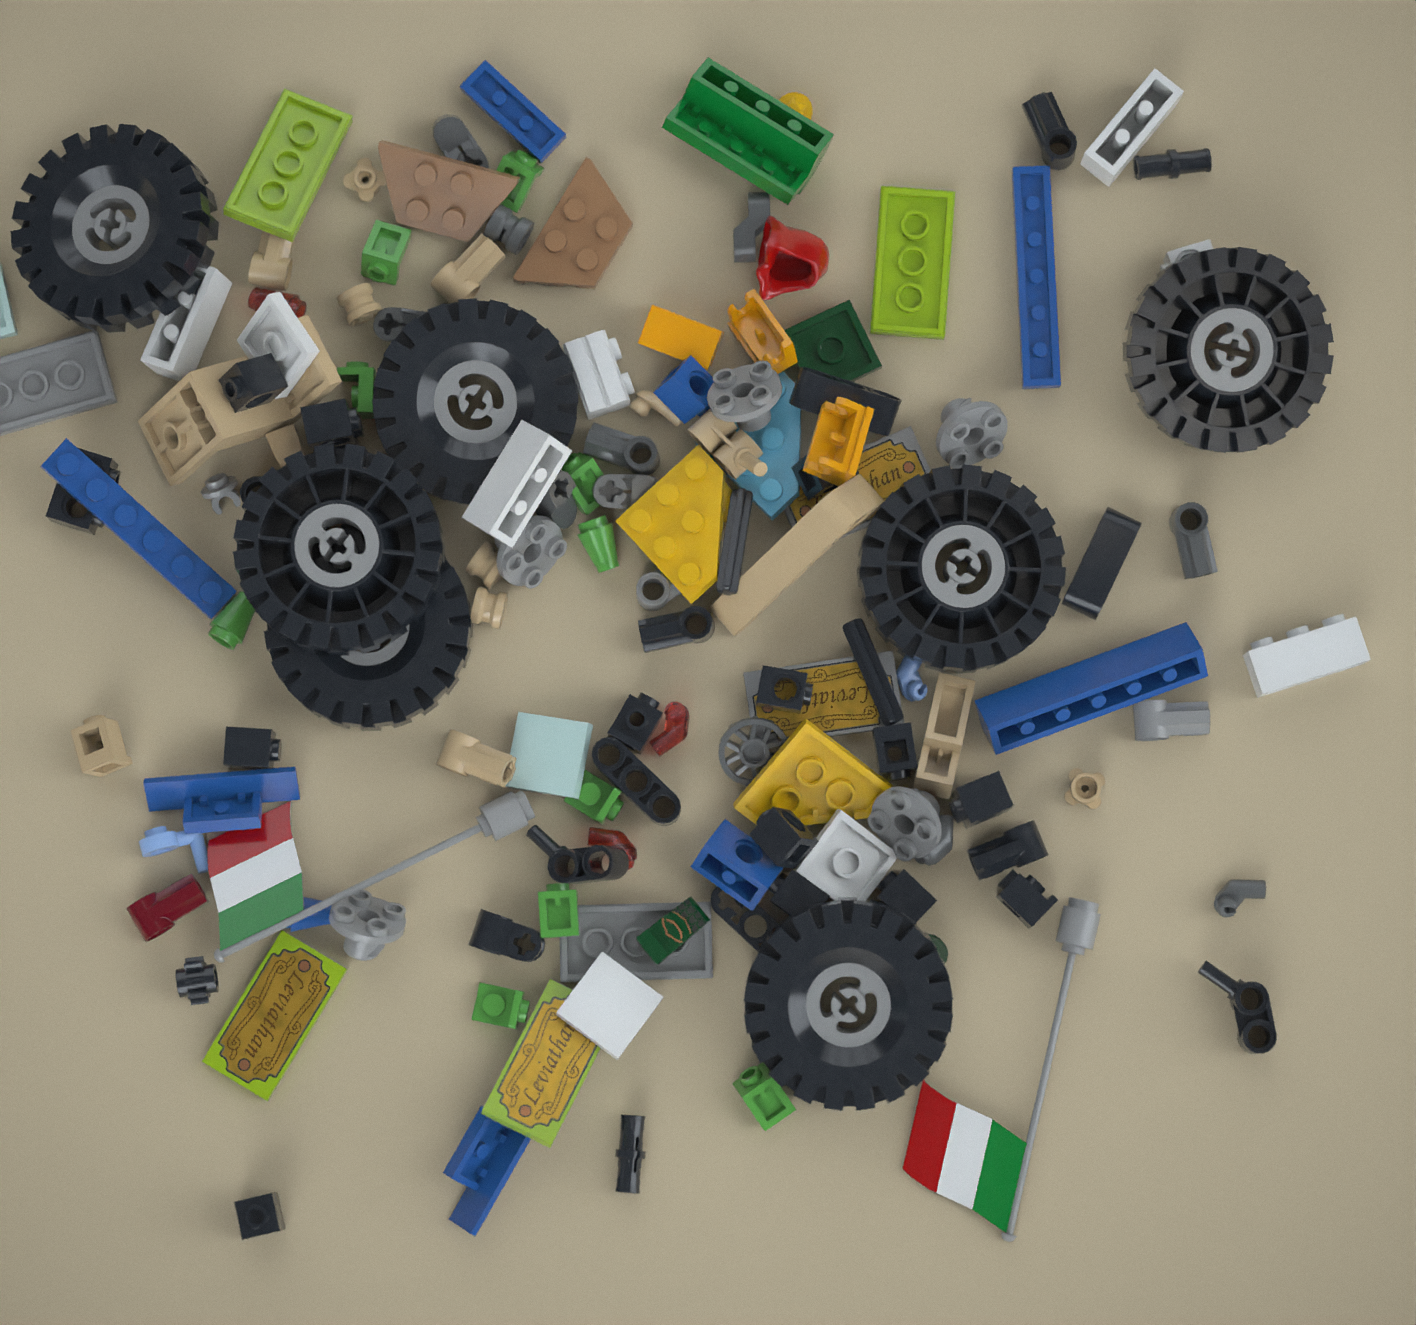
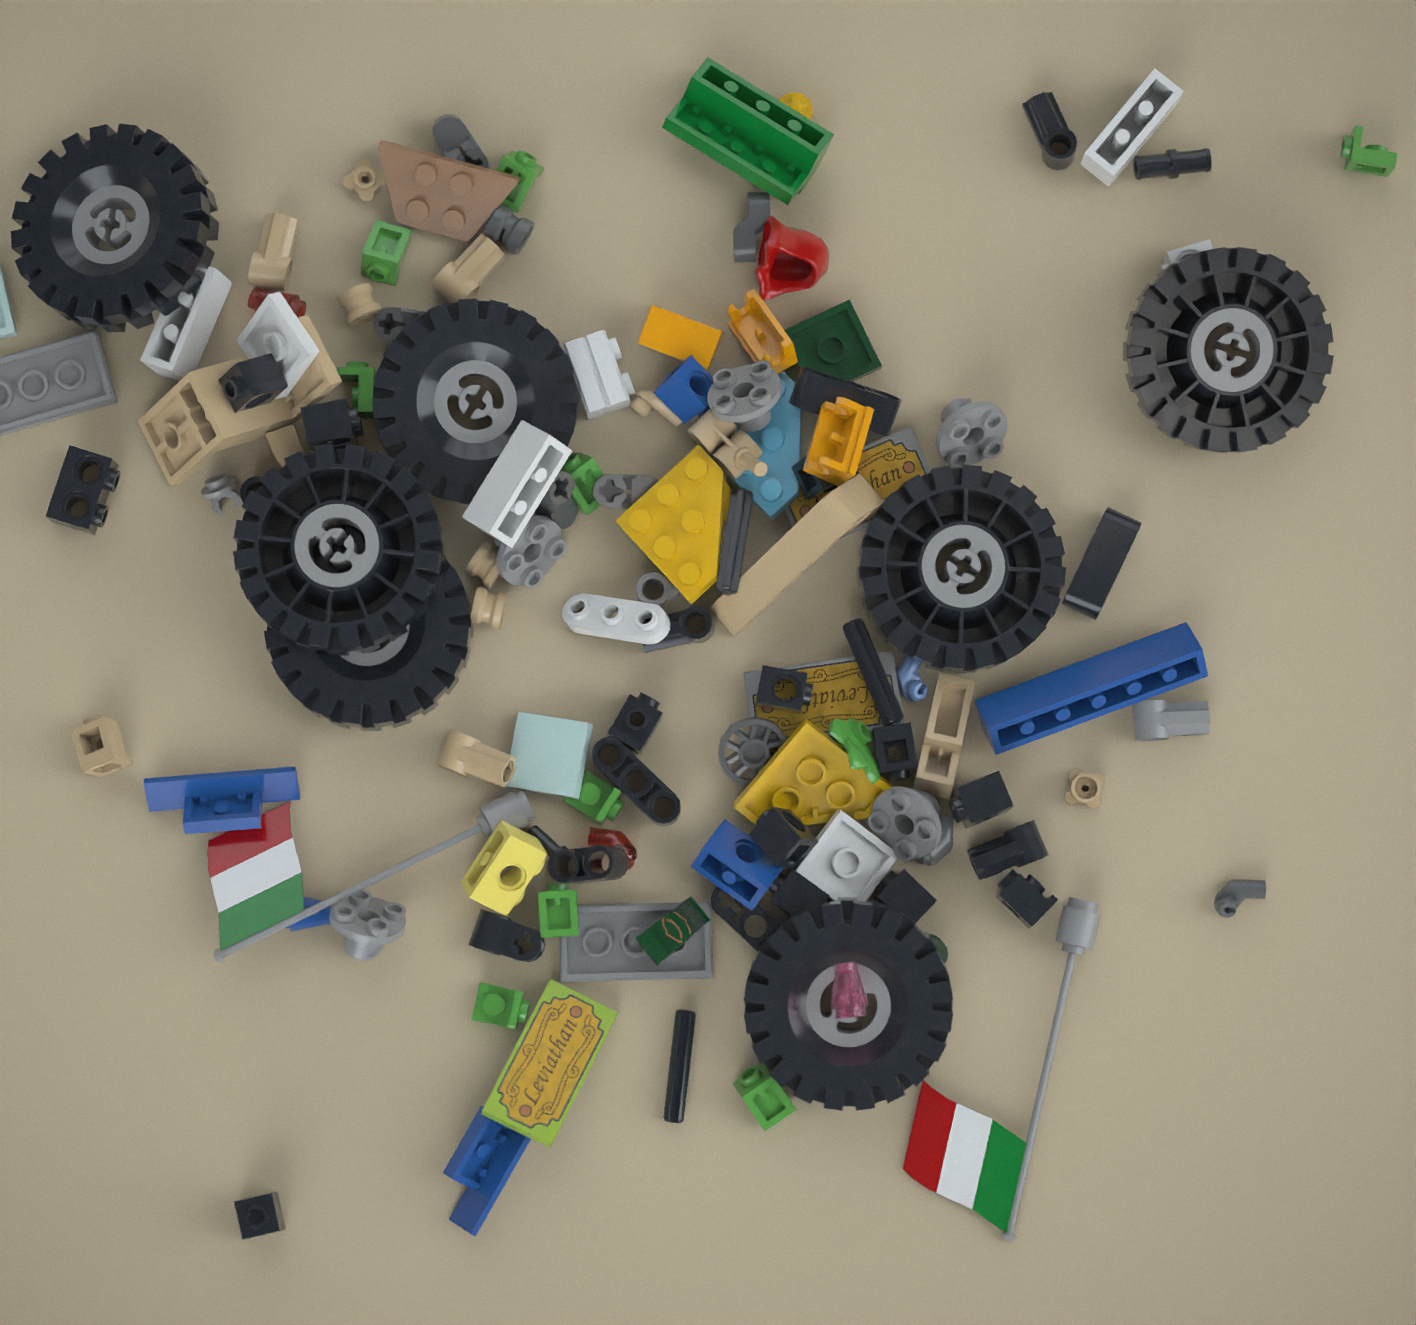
(138, 528): blue plate -> none
(158, 911): dark red piece -> none
(160, 841): light blue plate -> none
(197, 980): black gear -> none
(232, 622): bright green cone -> none
(251, 748): black brick -> none
(274, 1015): tile -> none
(288, 165): lime tile -> none
(504, 848): none -> light yellow brick
(513, 111): blue plate -> none
(578, 235): medium nougat wing -> none
(599, 542): bright green cone -> none
(609, 1005): white tile -> none
(619, 448): dark grey piece -> none
(624, 626): none -> white plate
(630, 1154): black pin -> none
(675, 728): clear red arm -> none
(679, 1066): none -> black axle
(848, 992): none -> clear pink cone
(856, 741): none -> bright green plate
(912, 262): lime tile -> none
(1036, 277): blue plate -> none
(1193, 545): dark grey piece -> none
(1245, 1018): black beam -> none
(1305, 655): white brick -> none
(1369, 160): none -> bright green bracket

